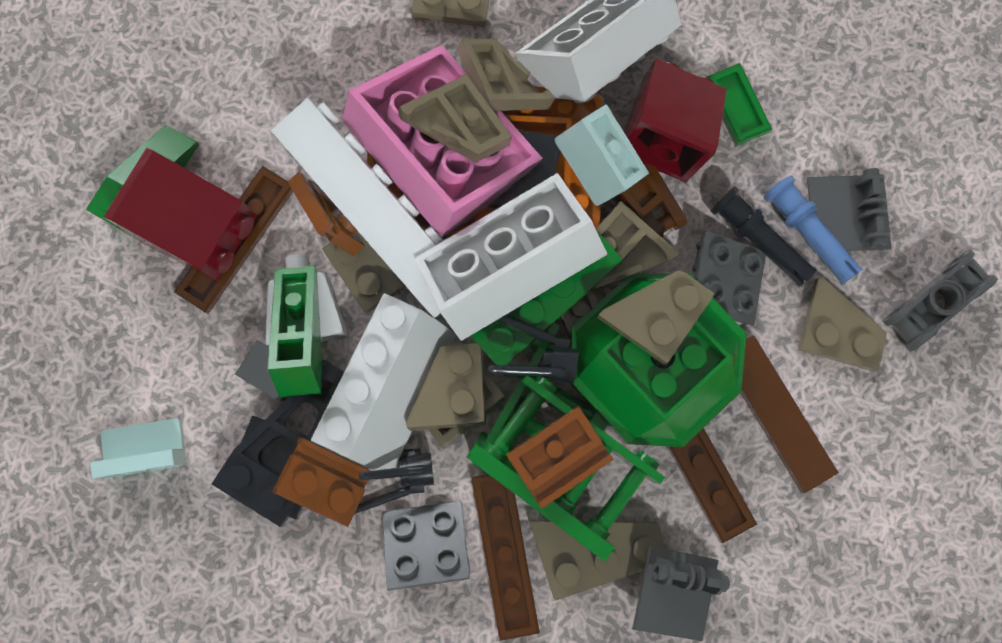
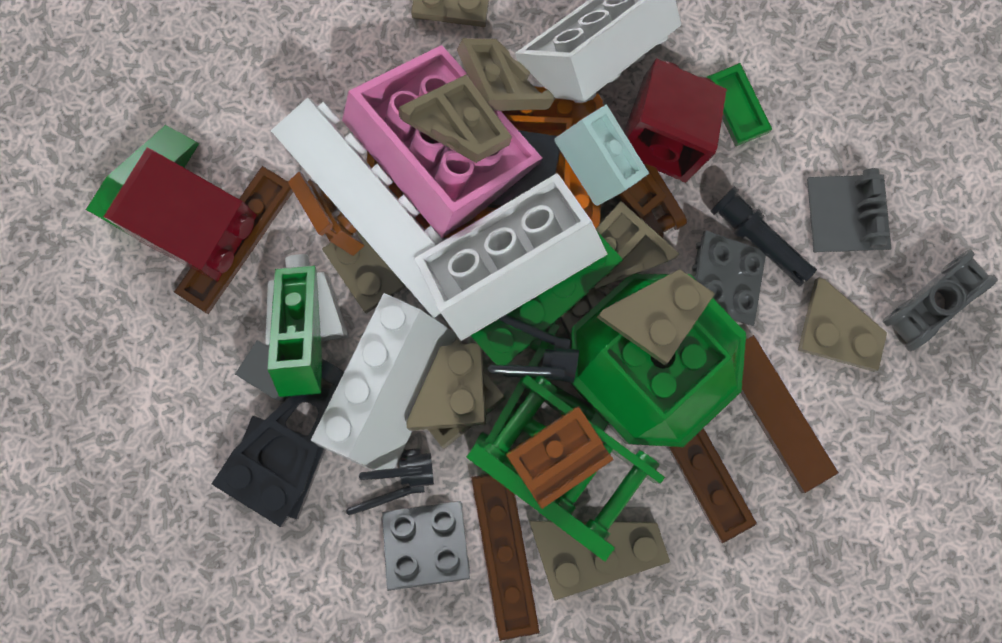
(140, 449): light aqua panel -> none
(322, 482): dark orange plate -> none
(677, 593): dark grey hinge -> none
(802, 216): medium blue pin -> none

